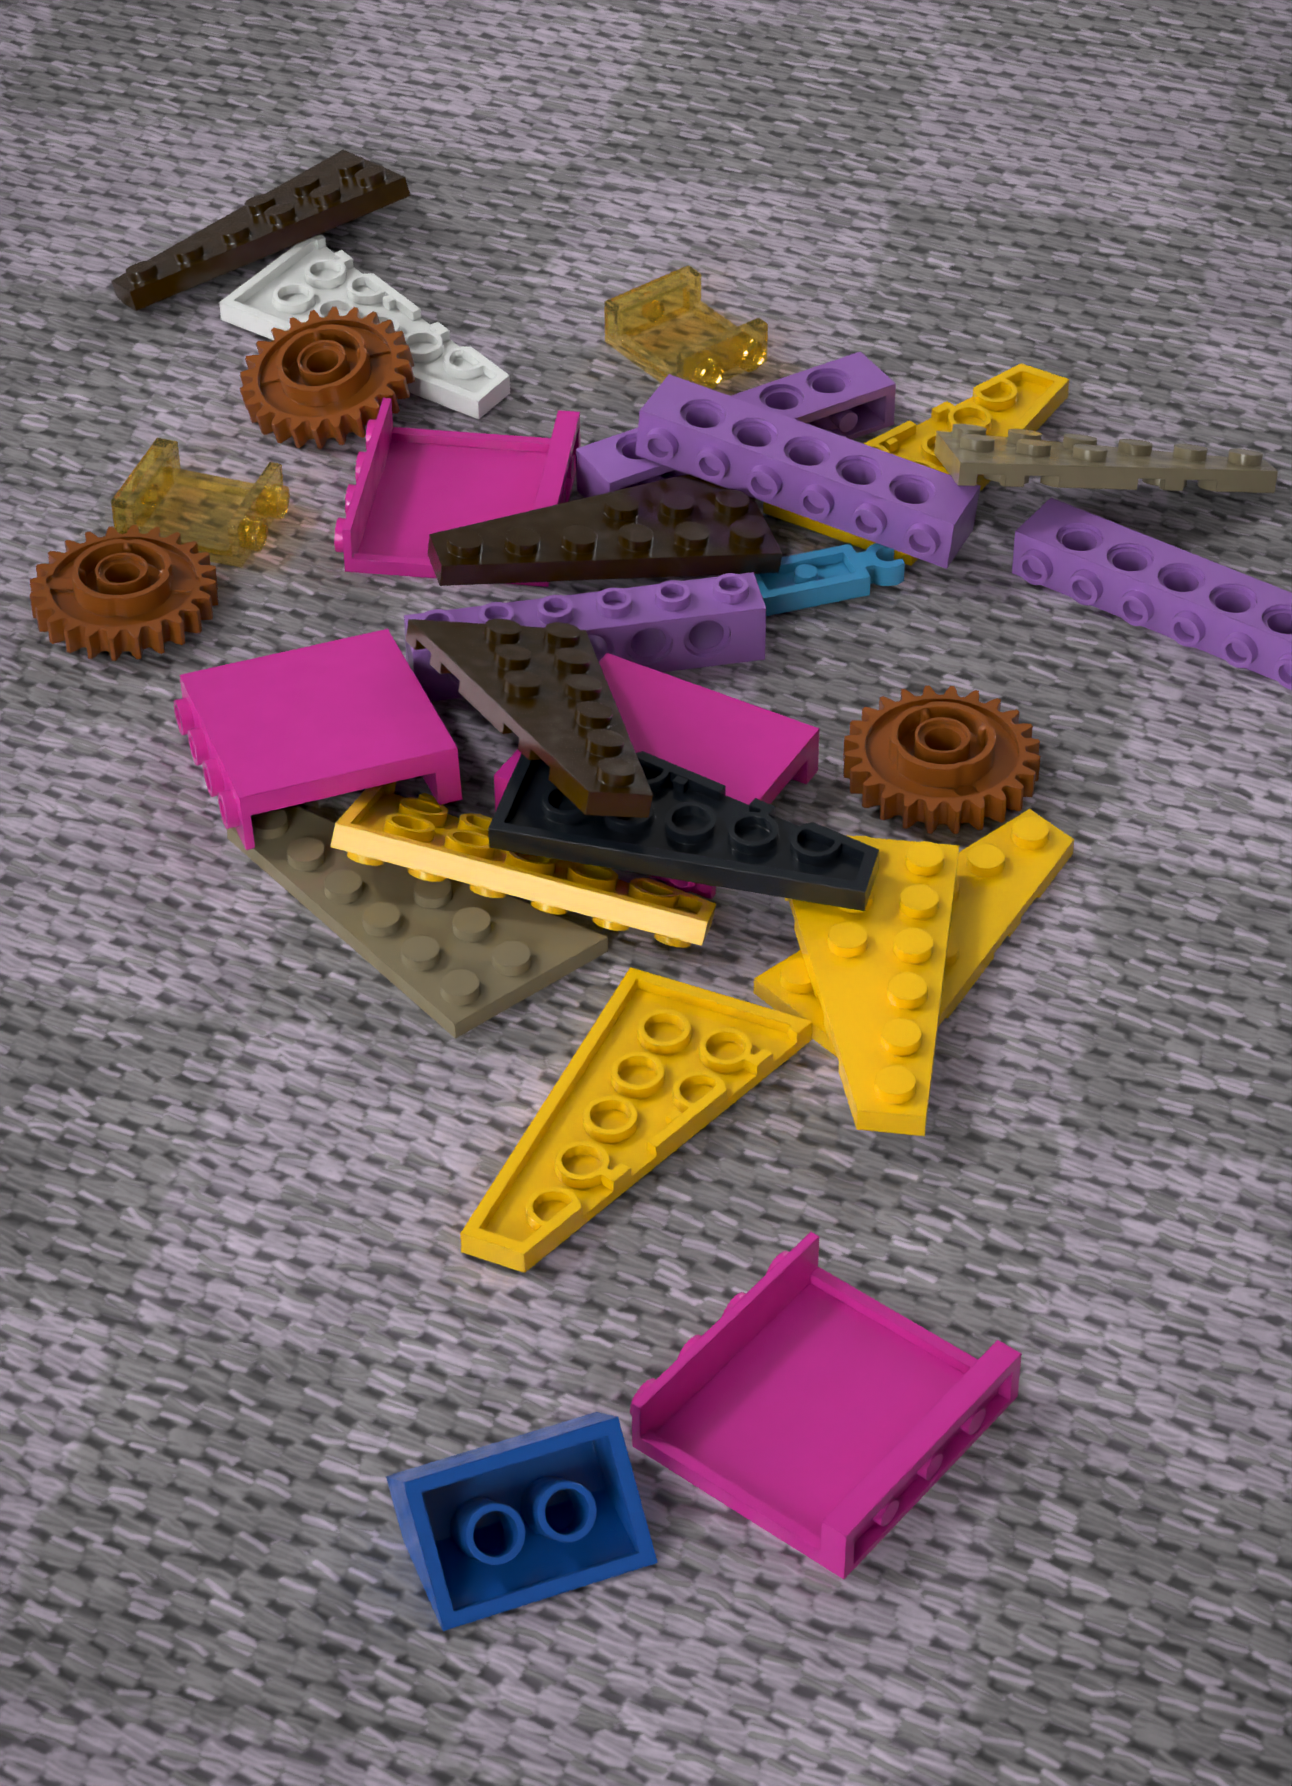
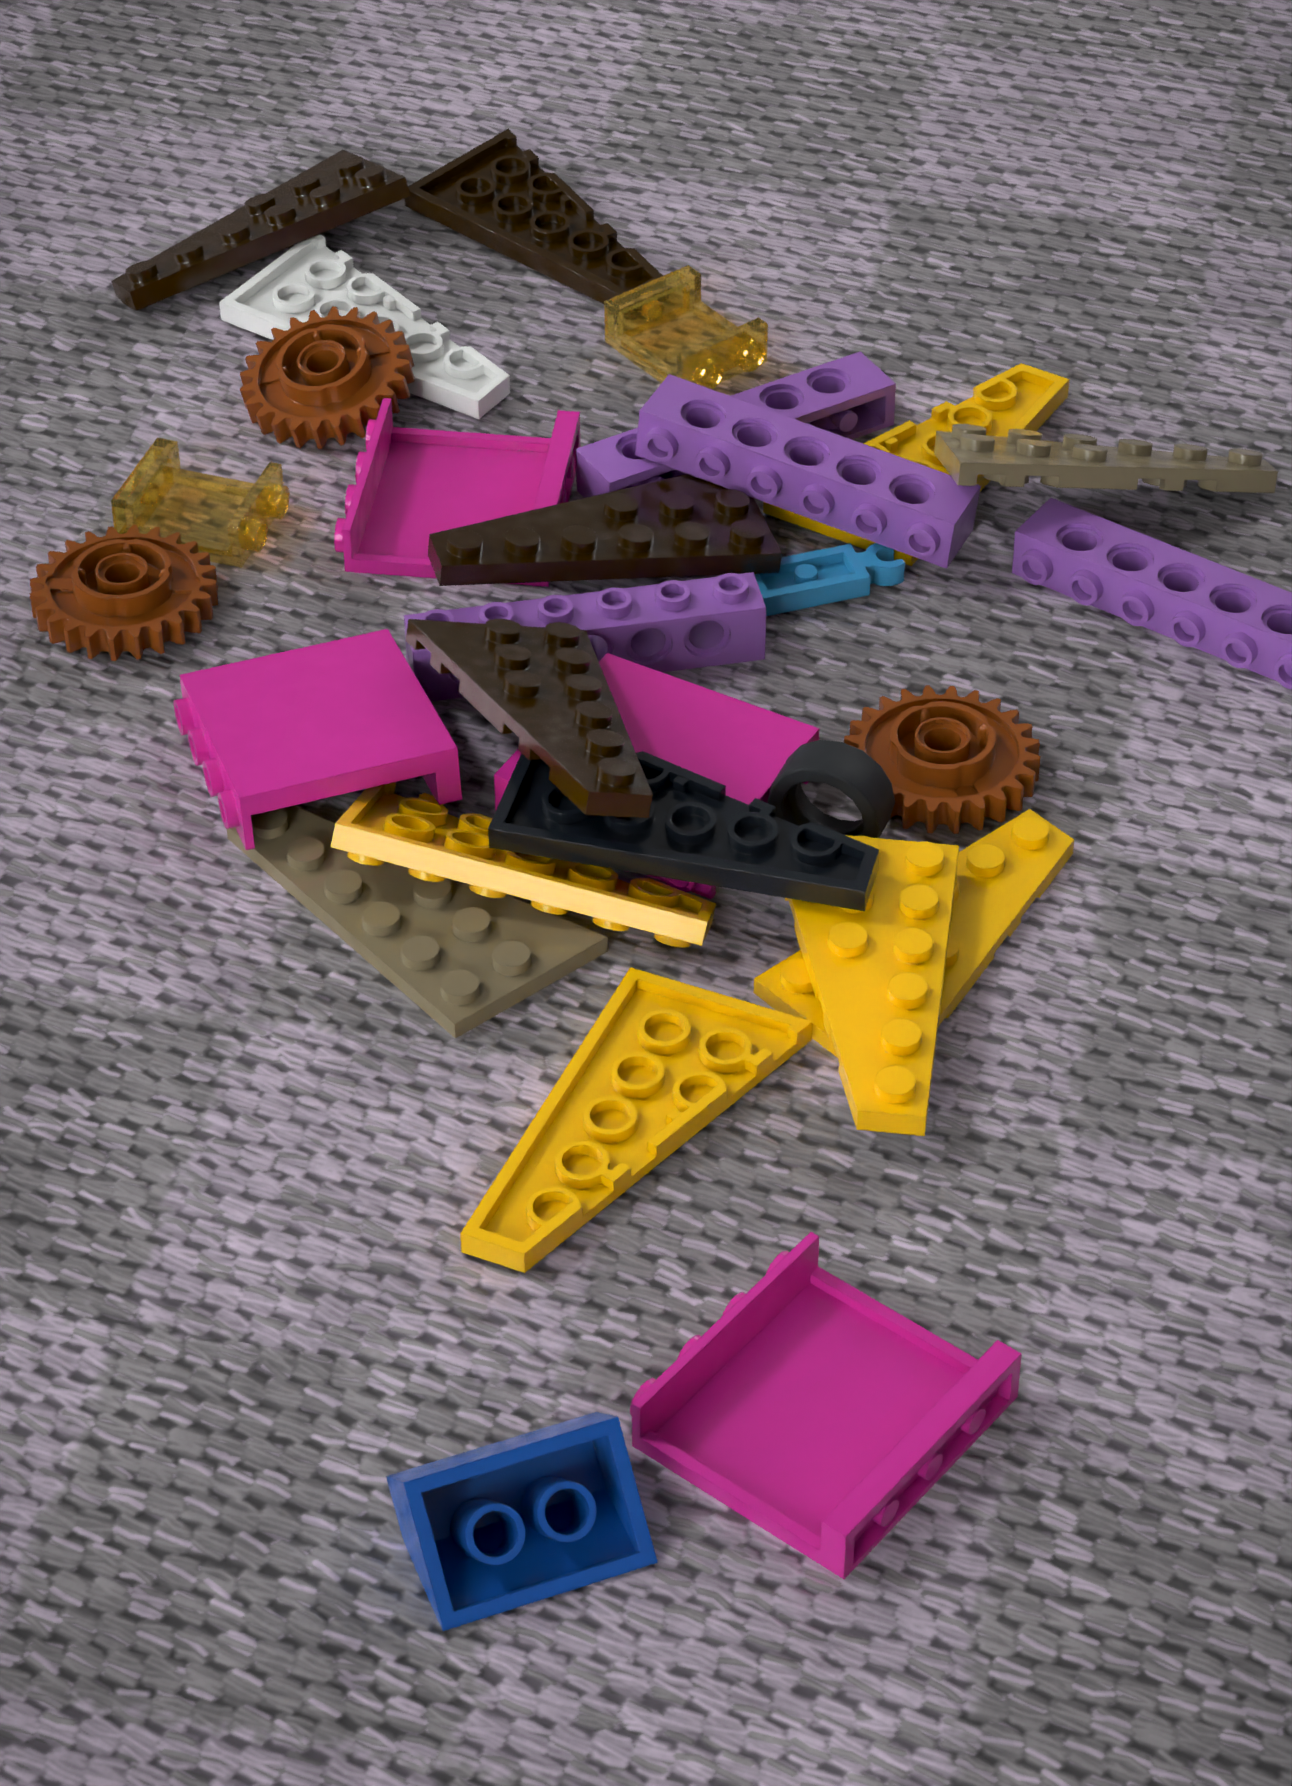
(531, 217): none -> dark brown wing
(841, 768): none -> black tyre

